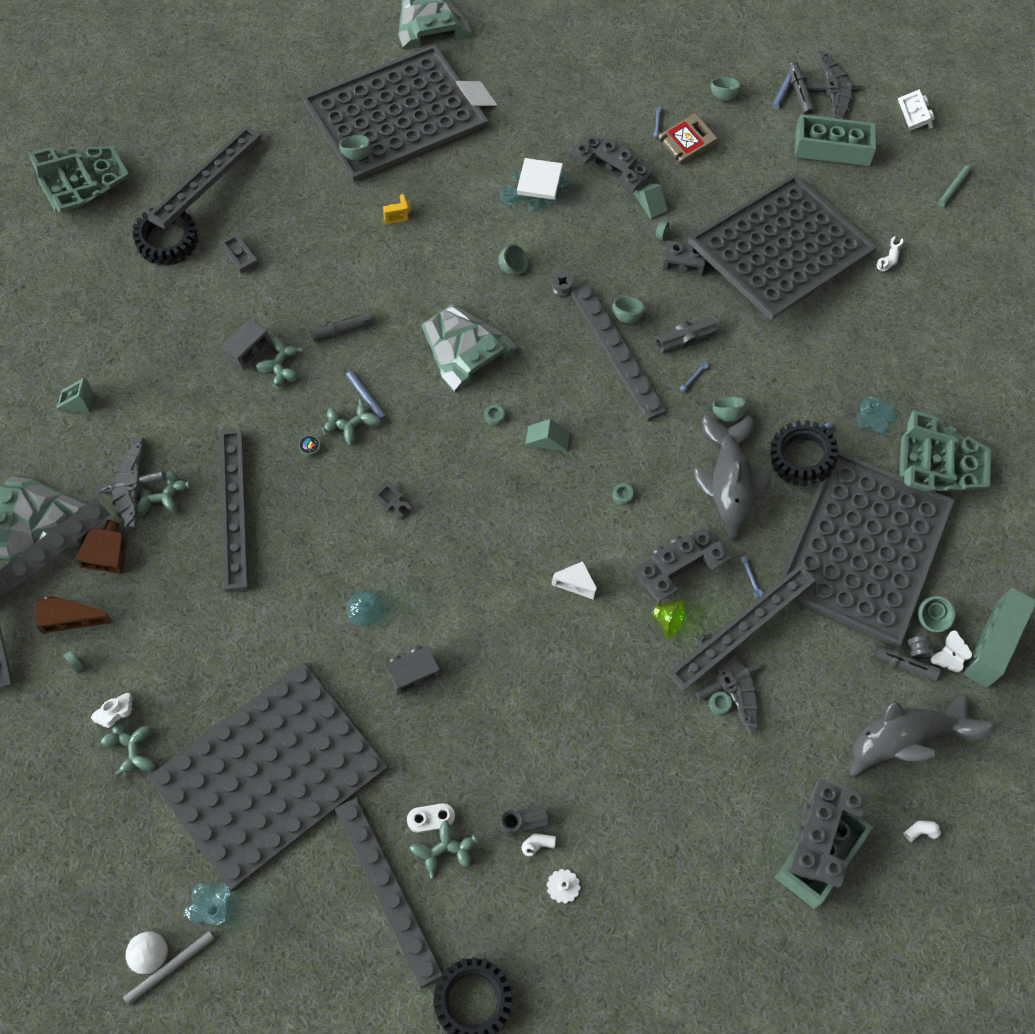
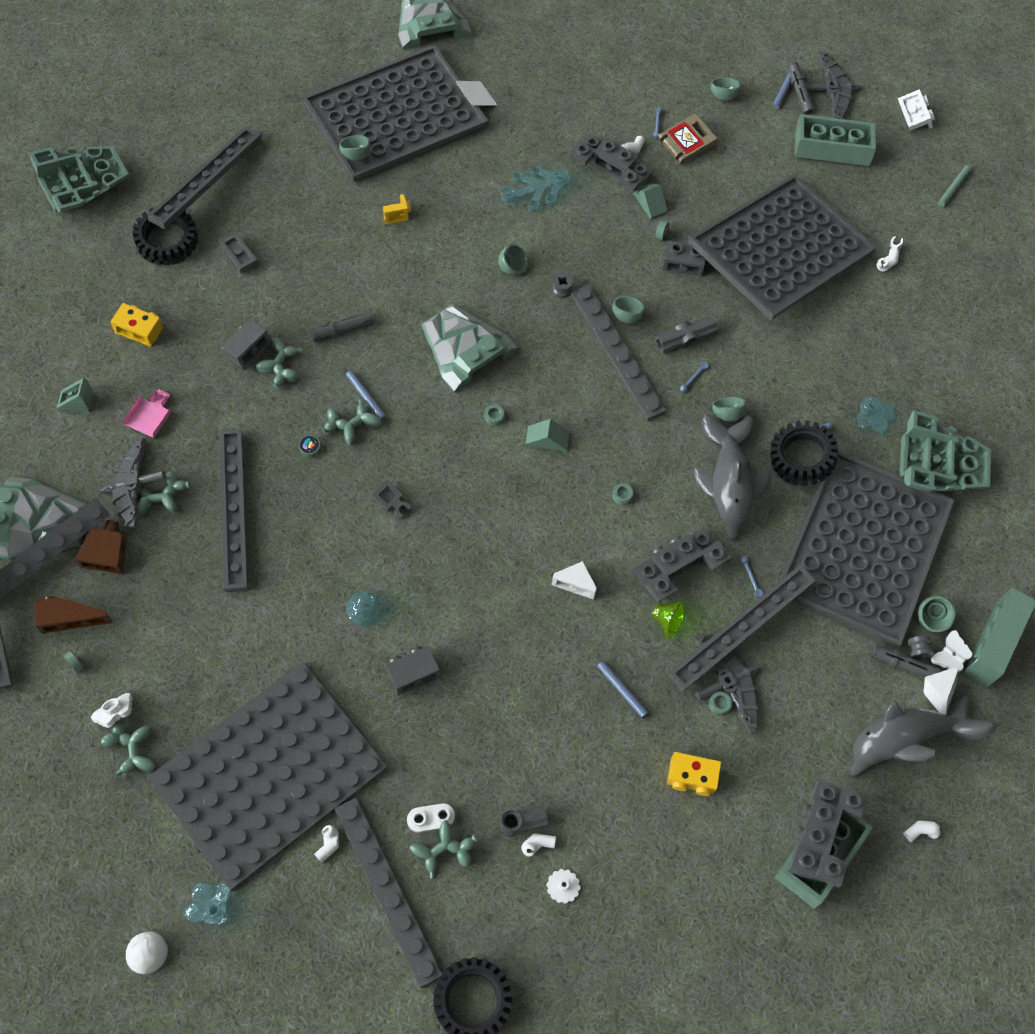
(137, 324): none -> yellow brick
(149, 416): none -> bright pink piece
(168, 968): light grey bar -> none
(331, 843): none -> white arm
(539, 178): white tile -> none
(623, 690): none -> sand blue bar
(635, 146): none -> white arm
(693, 774): none -> yellow brick
(940, 688): none -> white slope

